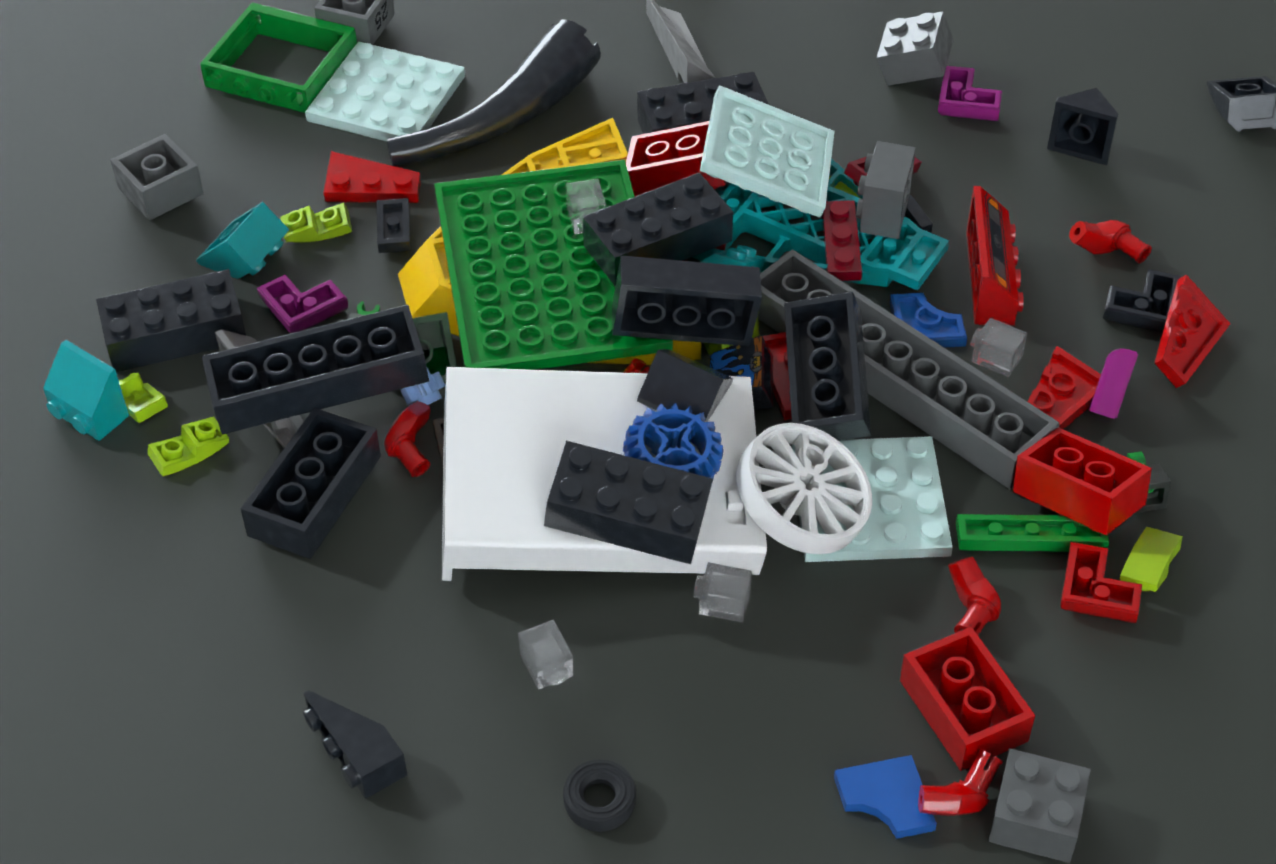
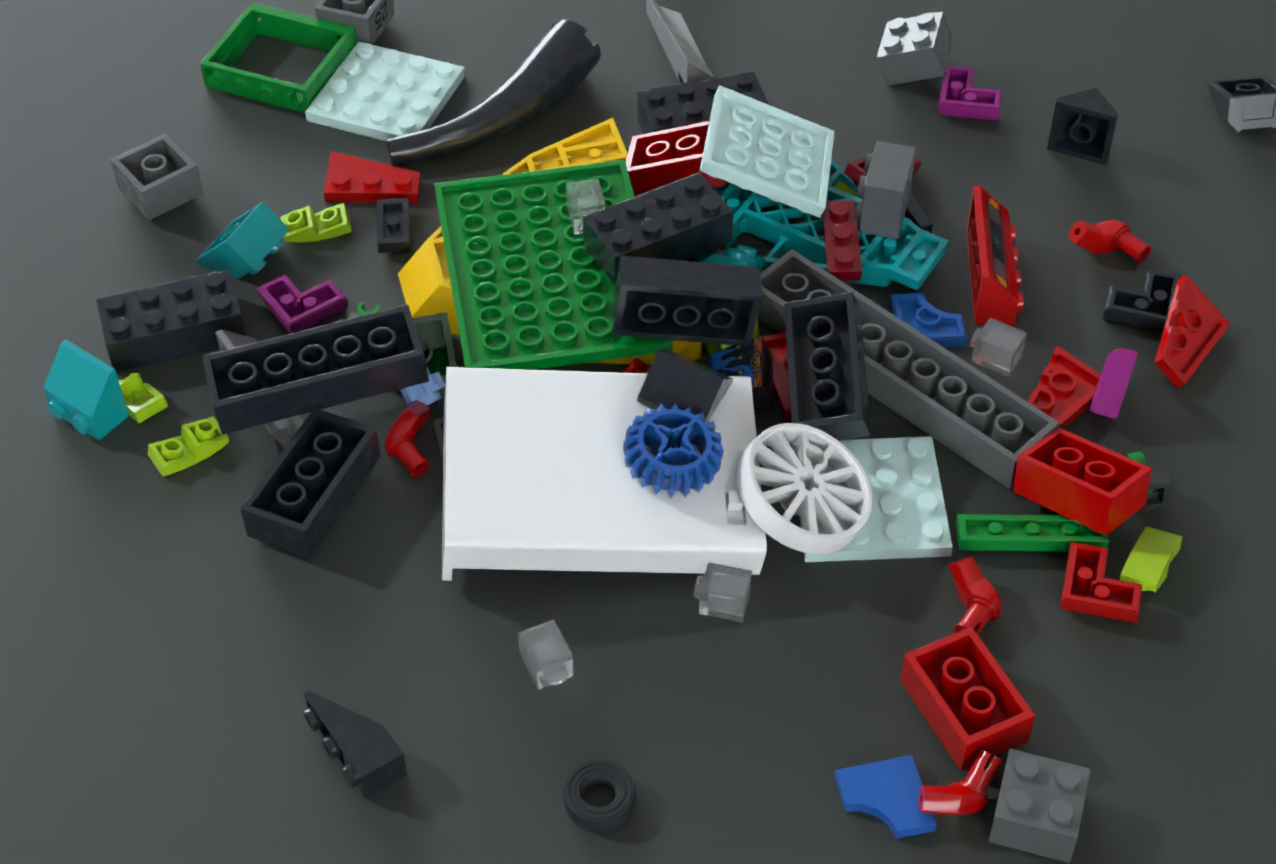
(627, 502): black brick -> none

